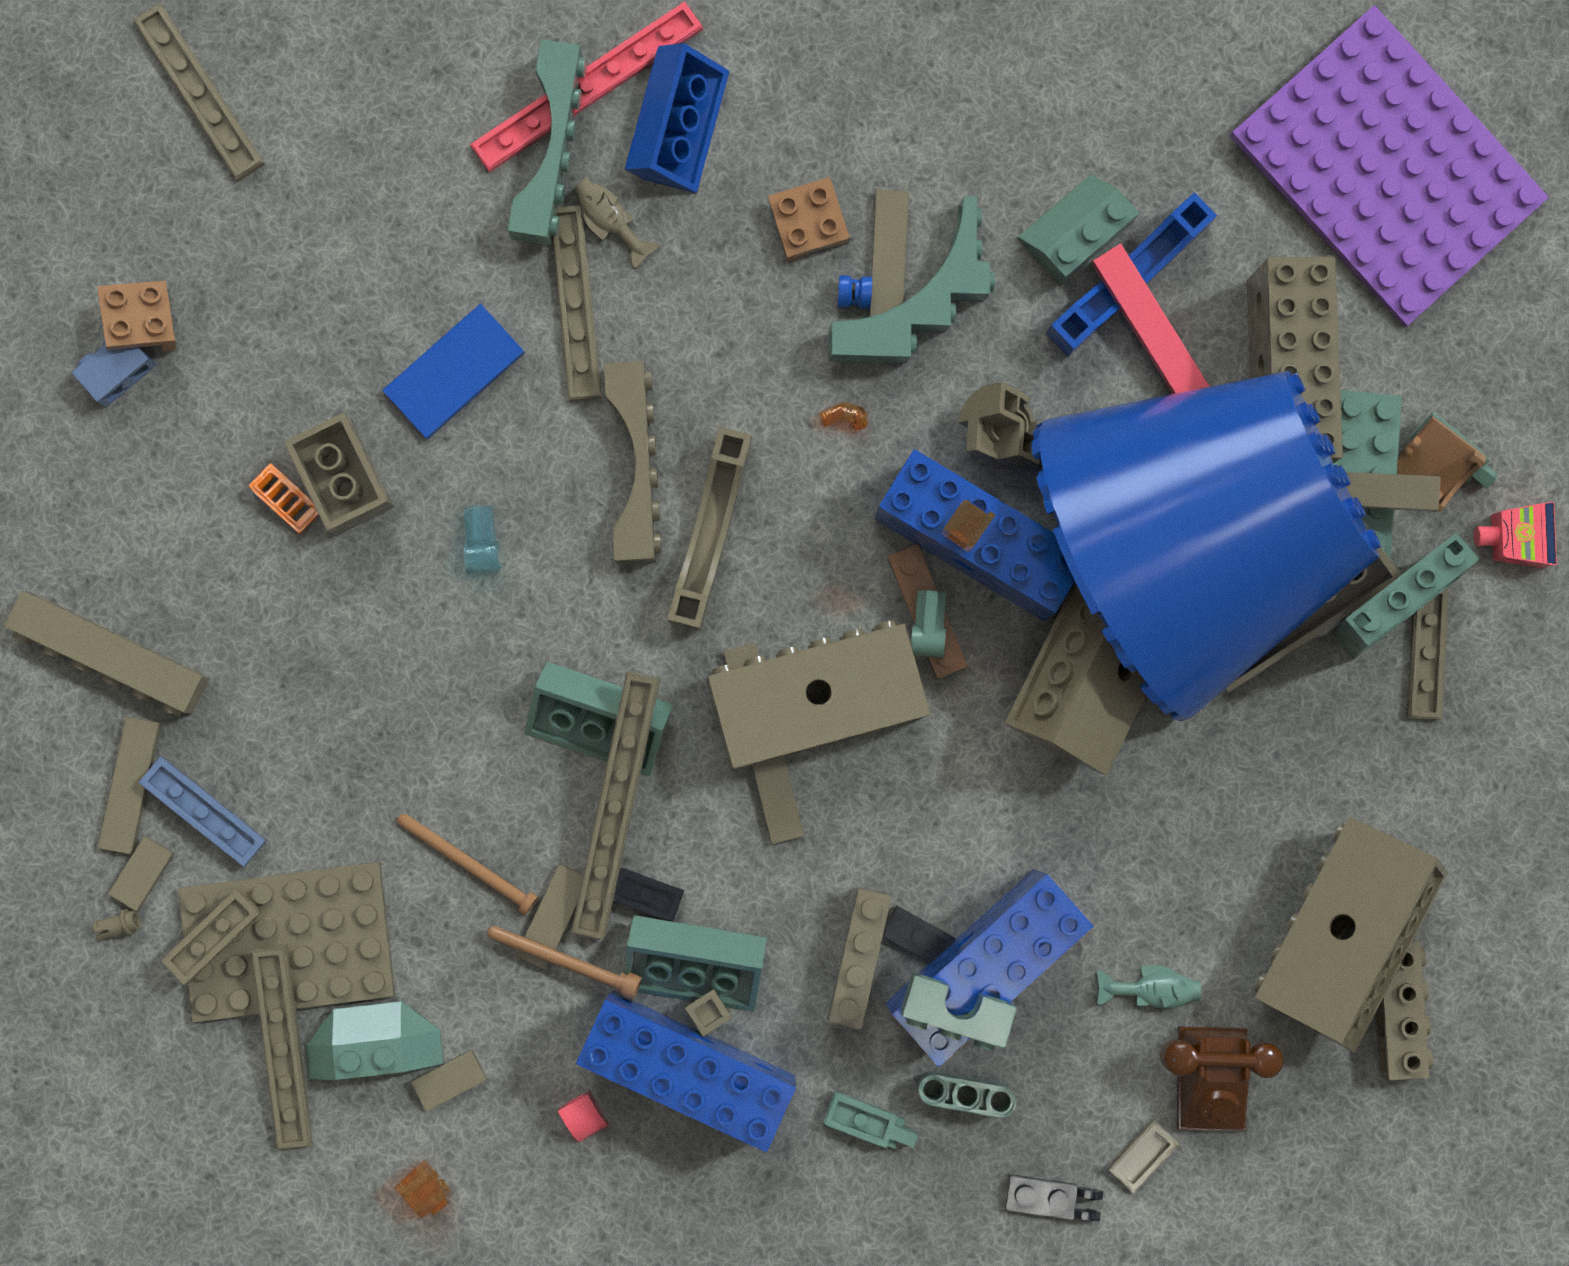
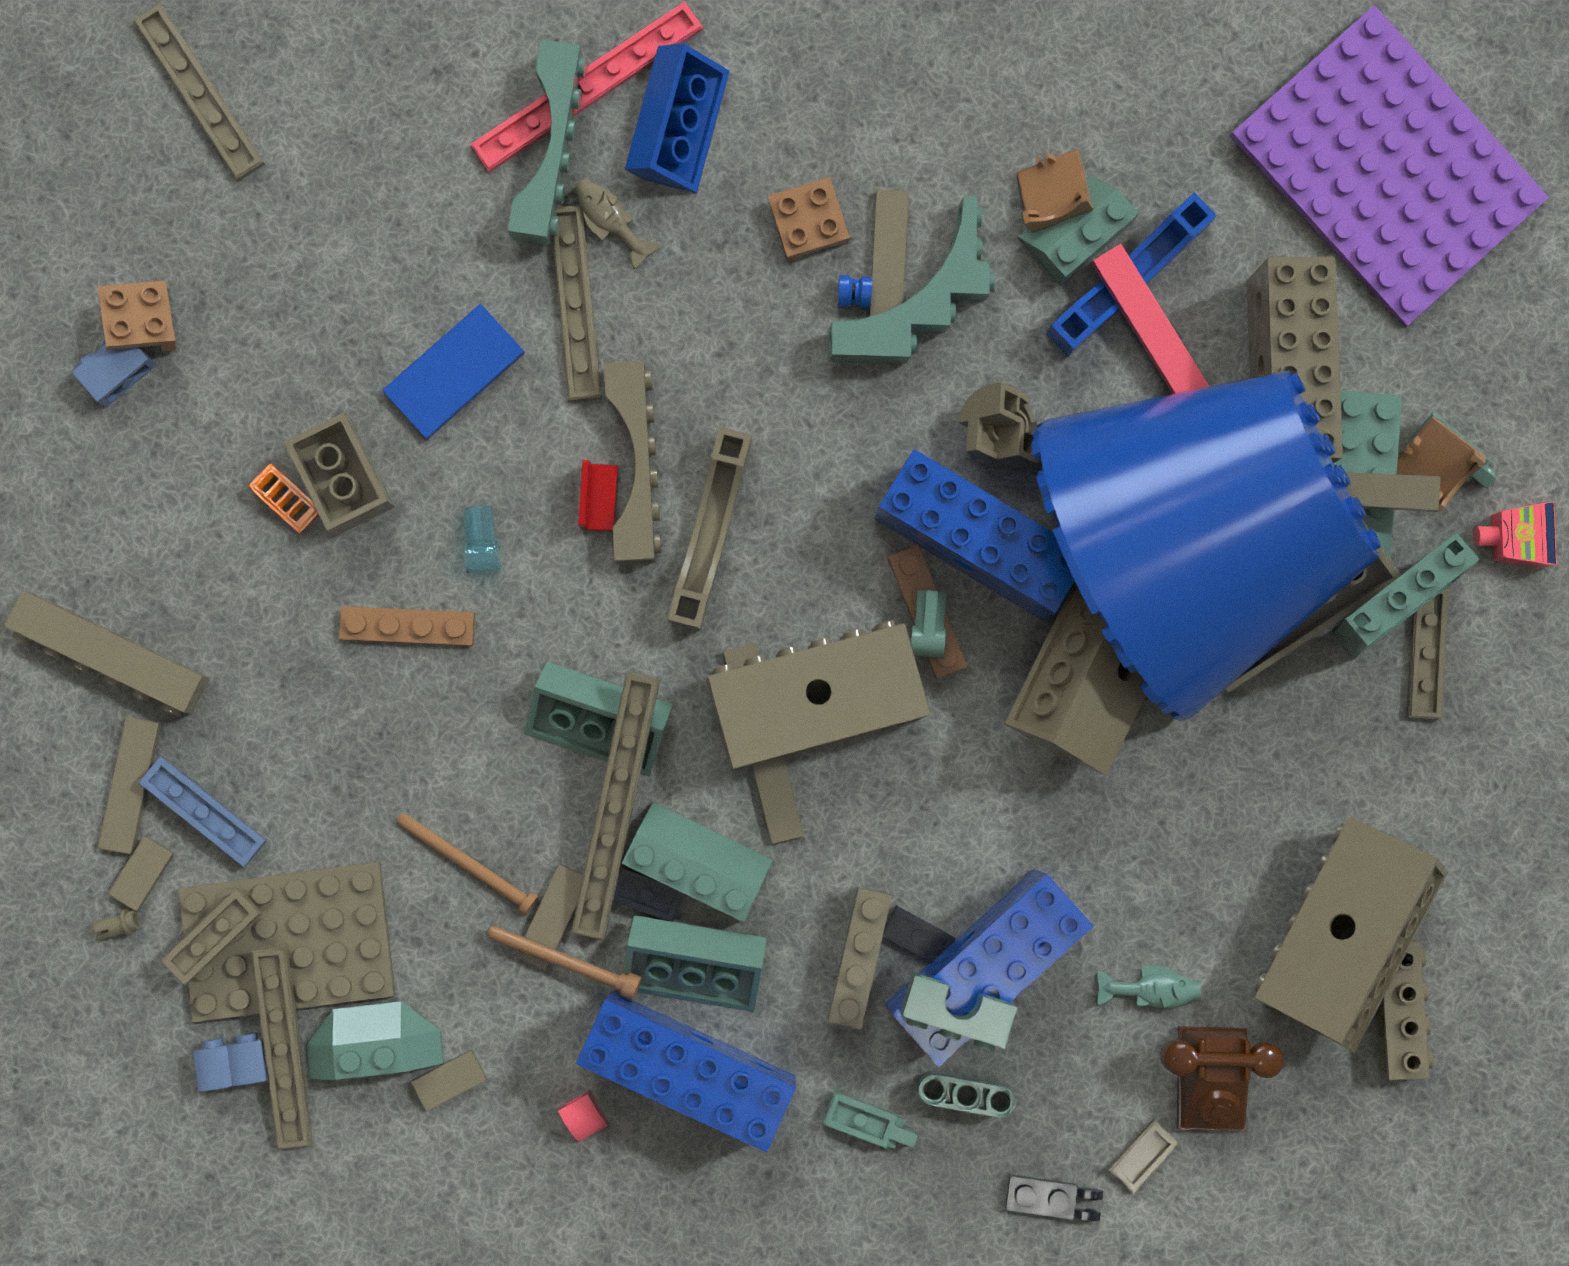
(230, 1063): none -> sand blue brick
(407, 626): none -> medium nougat plate
(424, 1190): clear orange brick -> none
(598, 496): none -> red panel
(697, 861): none -> sand green slope
(708, 1012): dark tan panel -> none
(845, 411): clear orange arm -> none
(967, 525): clear orange panel -> none
(1054, 190): none -> medium nougat piece

